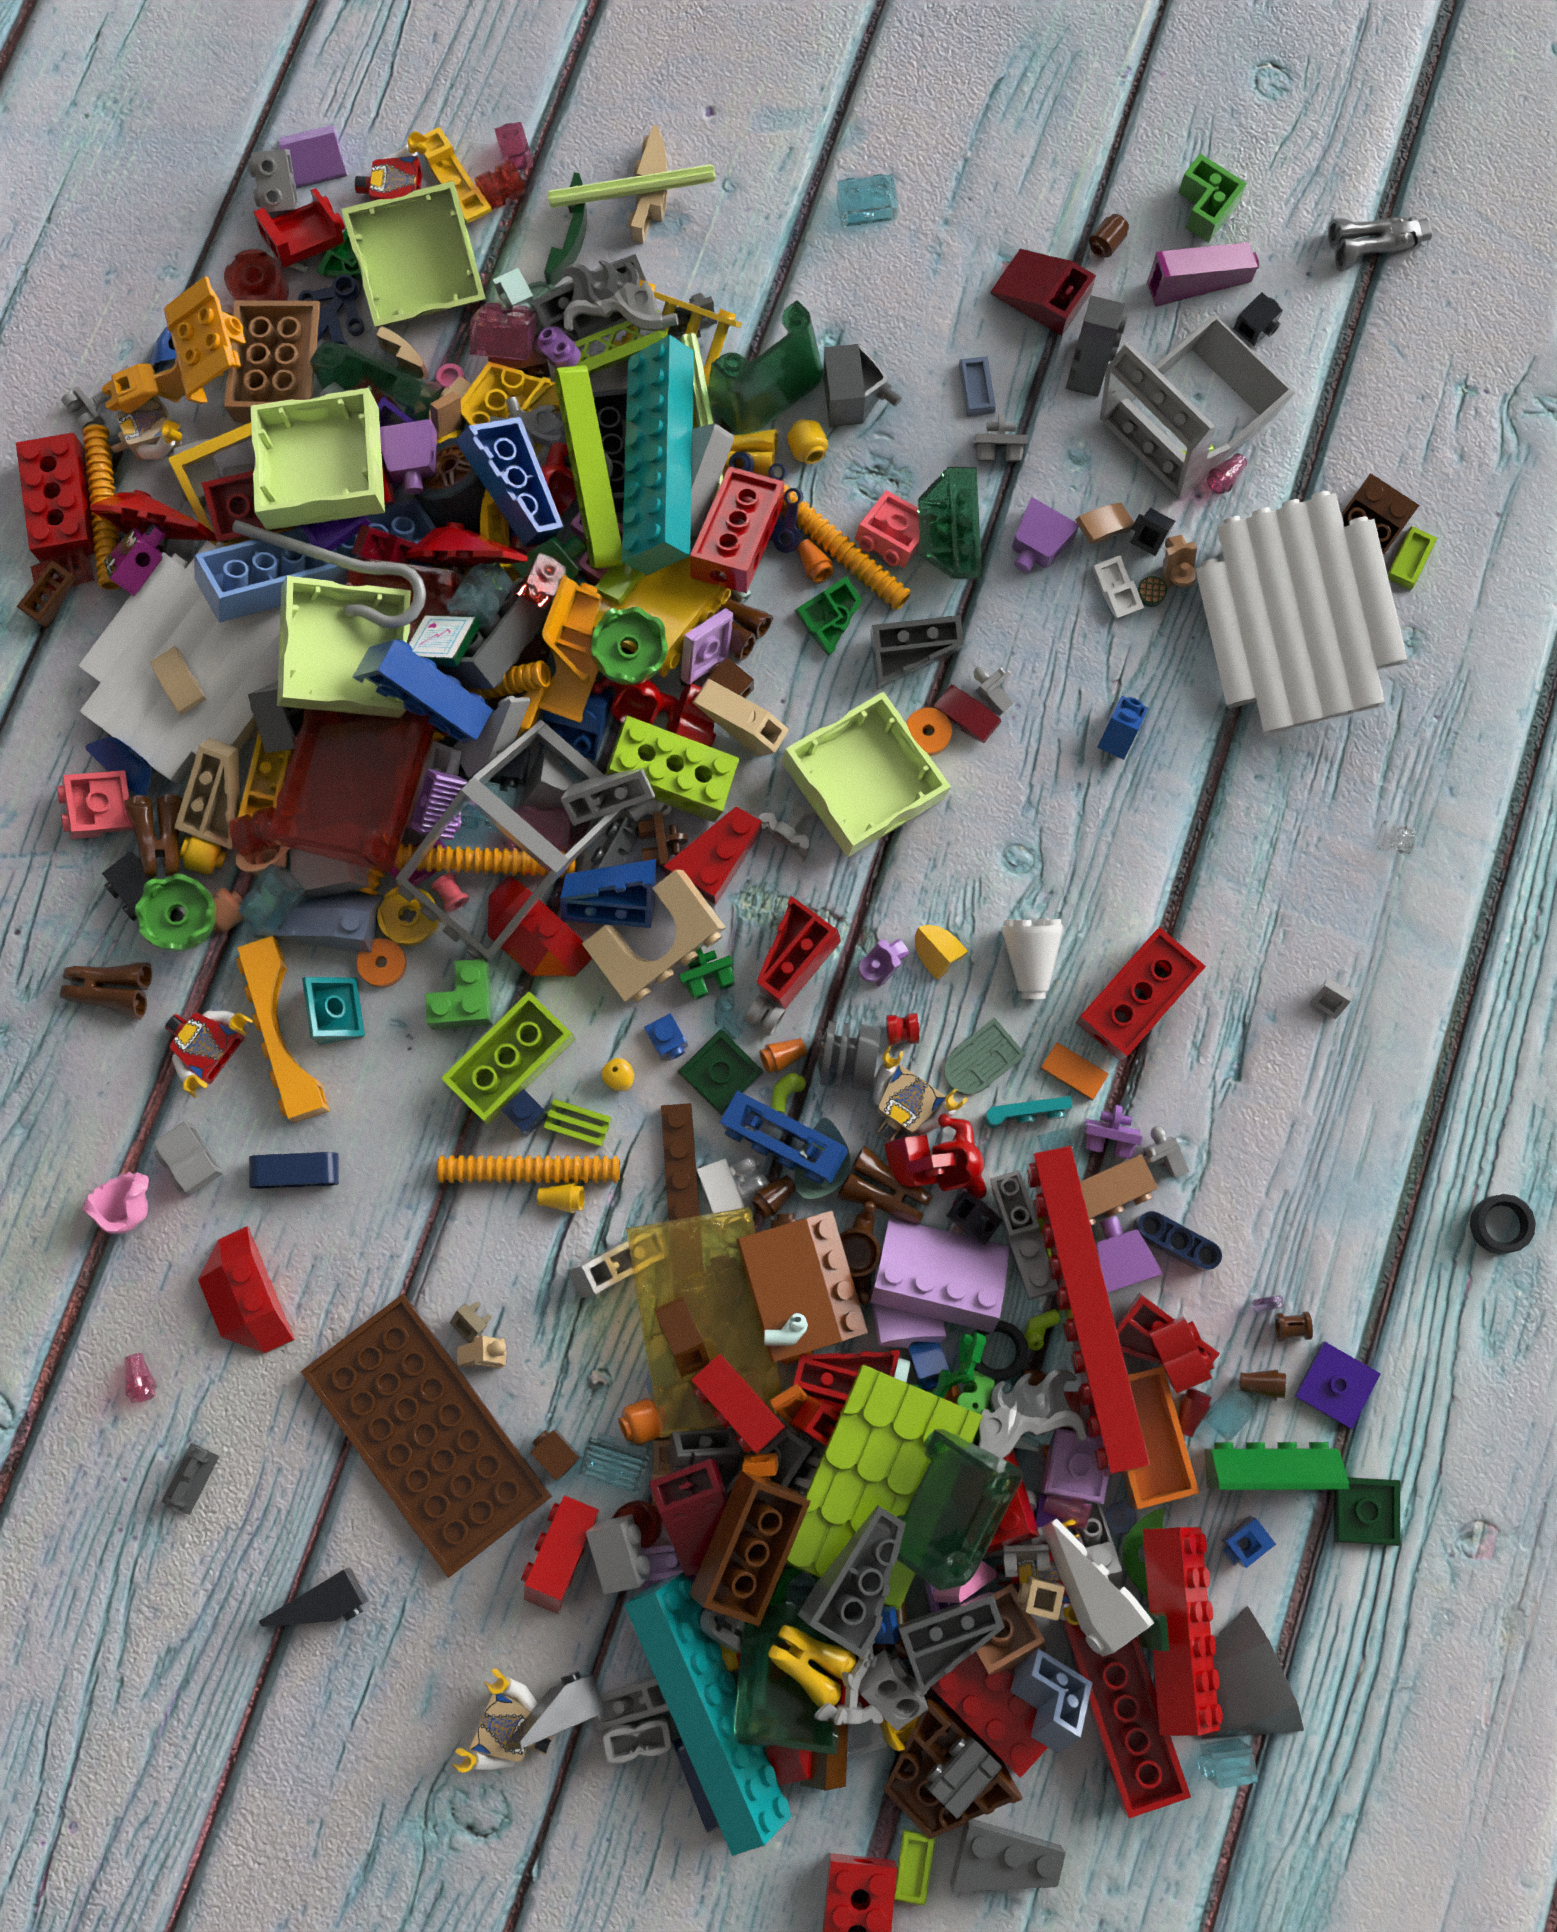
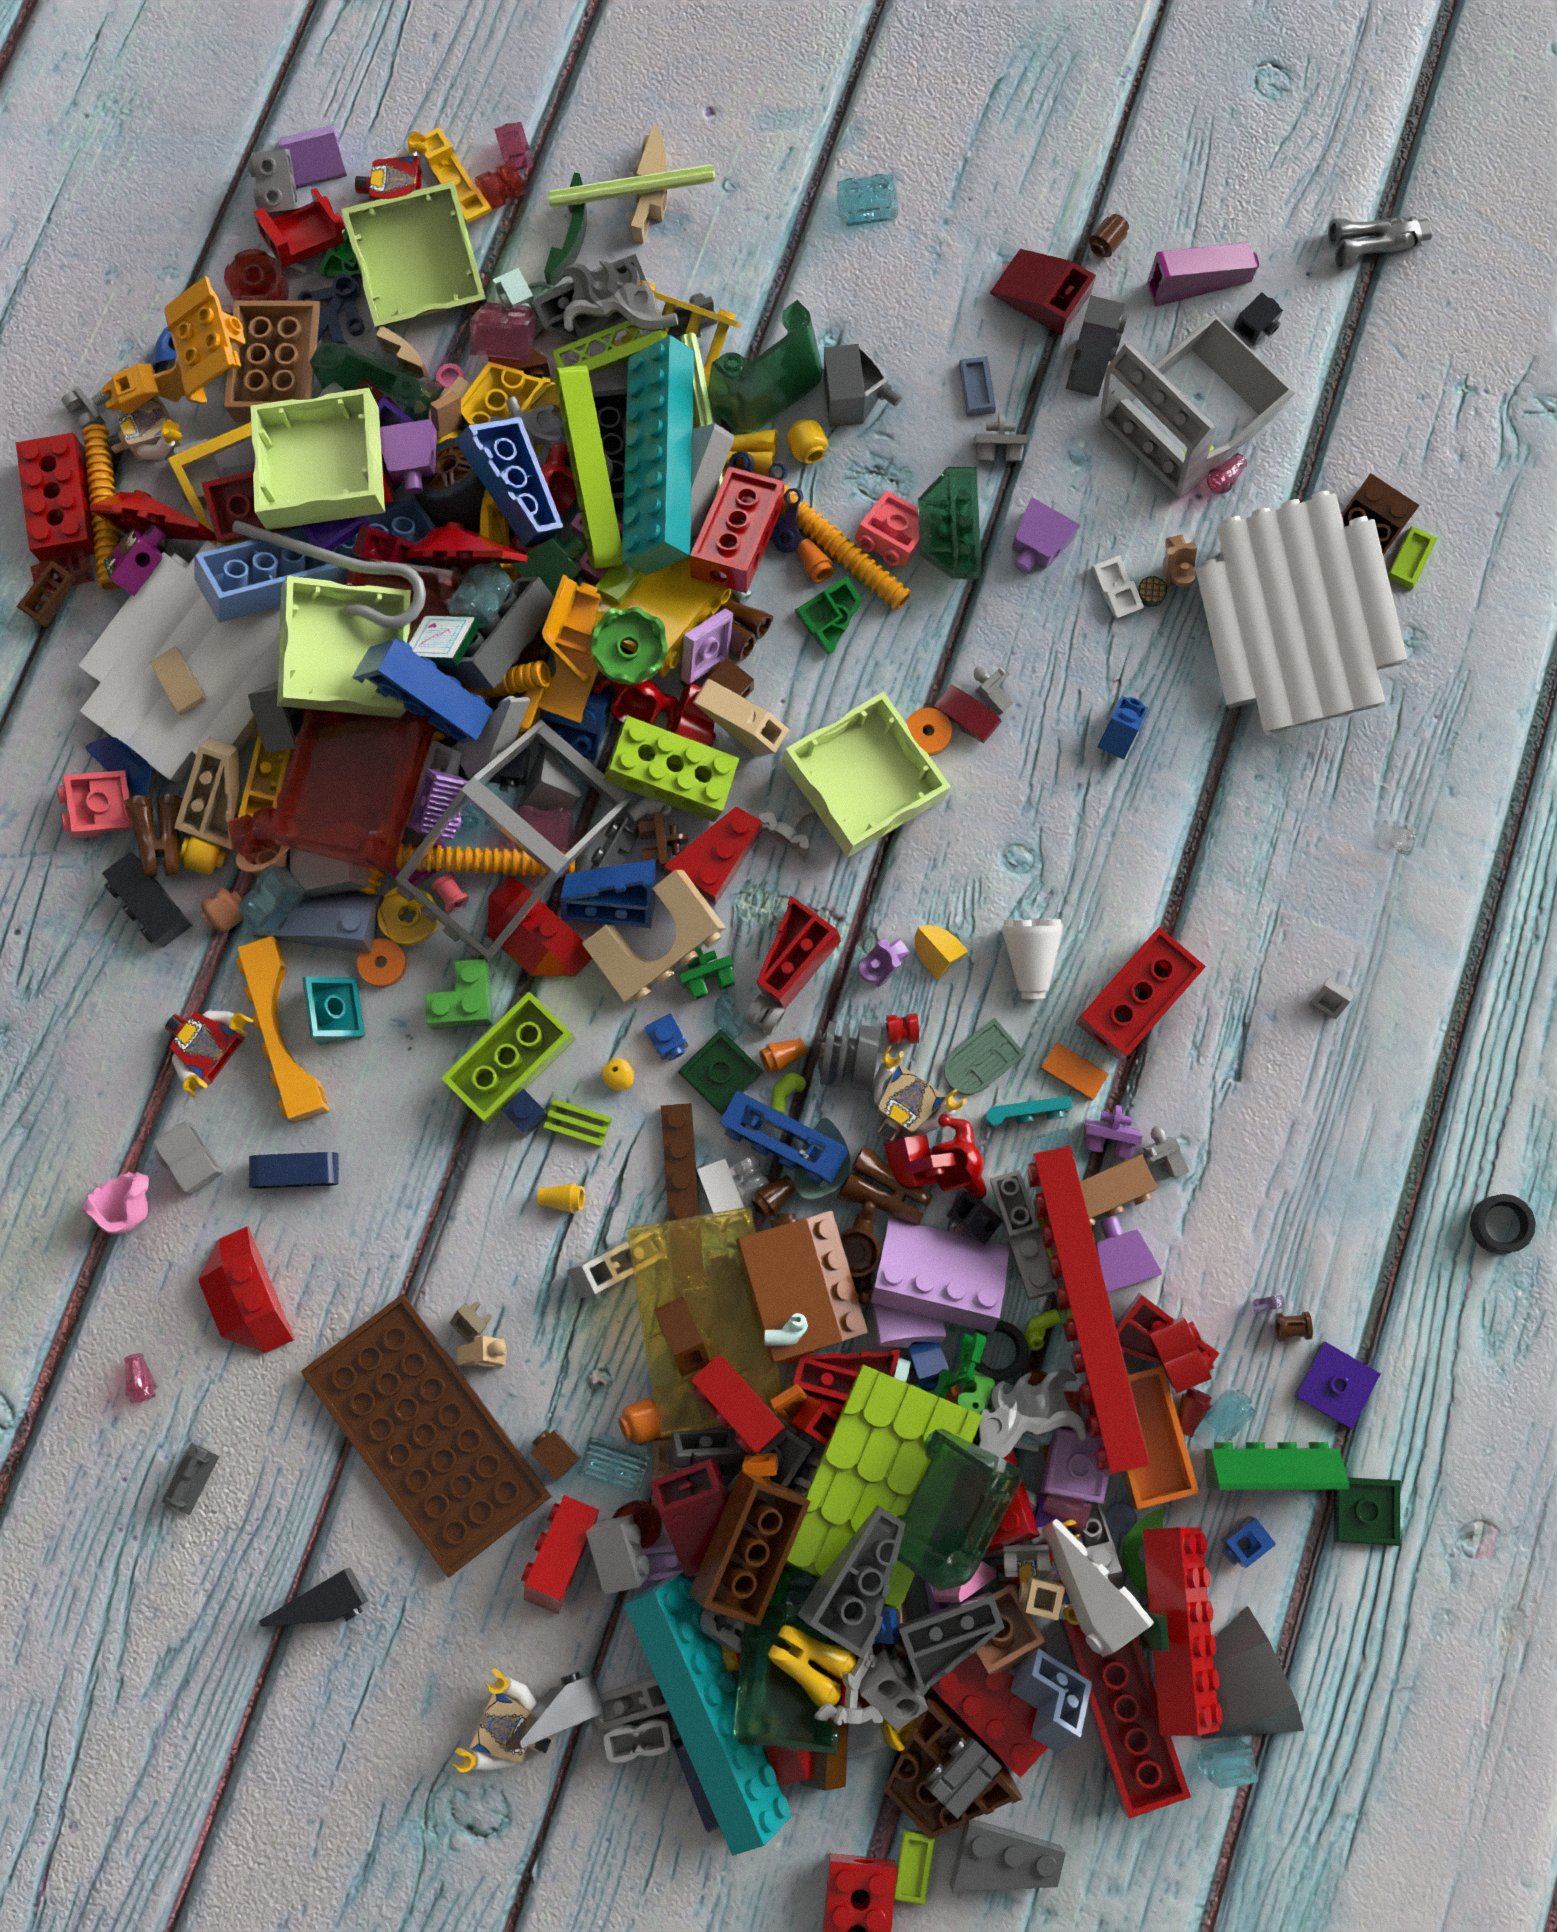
(125, 1001): reddish brown piece -> none
(158, 902): bright green plate -> none
(527, 1169): light orange piece -> none
(541, 580): clear red brick -> none
(558, 347): medium lavender plate -> none
(605, 795): light grey slope -> none
(912, 645): dark grey wedge -> none
(1104, 522): medium nougat slope -> none
(1151, 531): black brick -> none
(1192, 1241): dark blue beam -> none
(1213, 192): bright green brick -> none
(1264, 1383): reddish brown cone -> none

